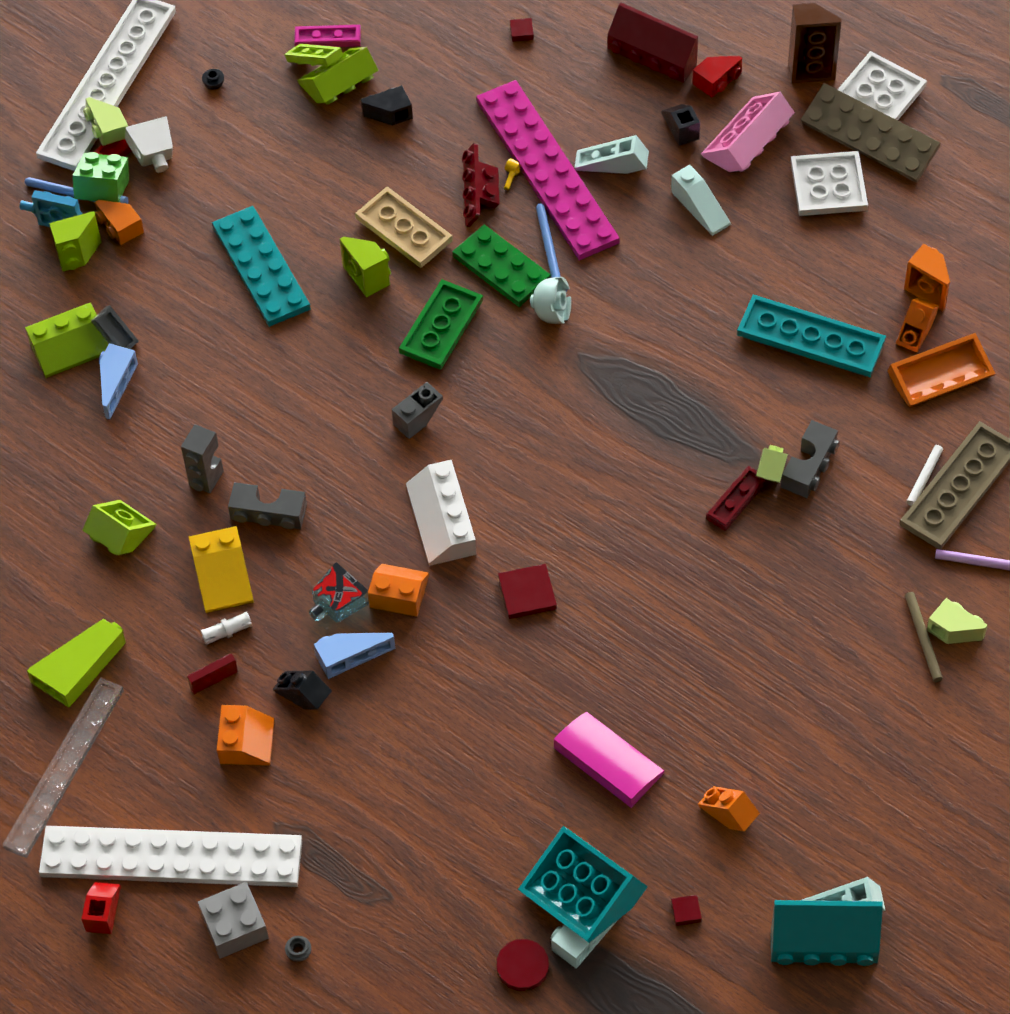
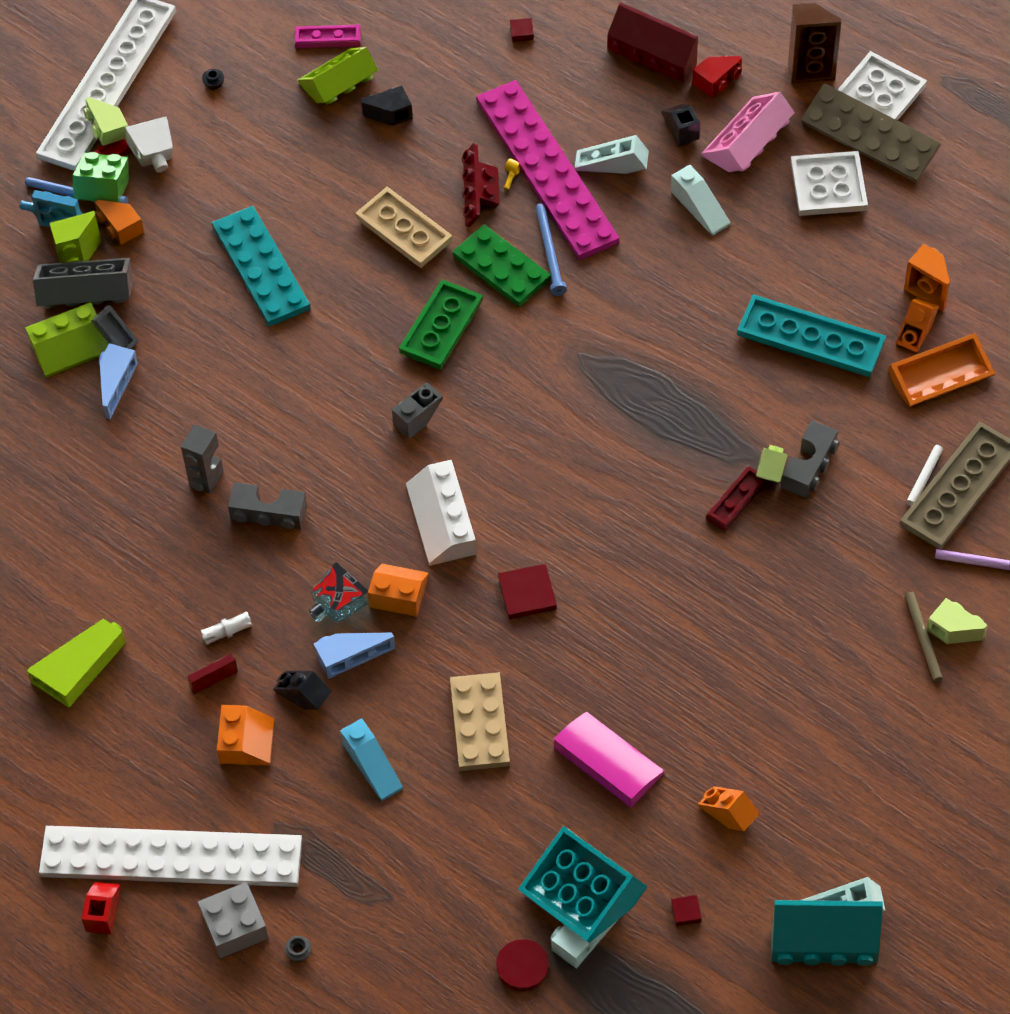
(63, 768): clear plate -> none
(83, 282): none -> dark grey brick
(117, 526): lime slope -> none
(221, 569): yellow slope -> none
(314, 55): lime plate -> none
(365, 264): lime slope -> none
(370, 759): none -> medium azure slope
(479, 721): none -> tan plate
(551, 300): light aqua cylinder -> none

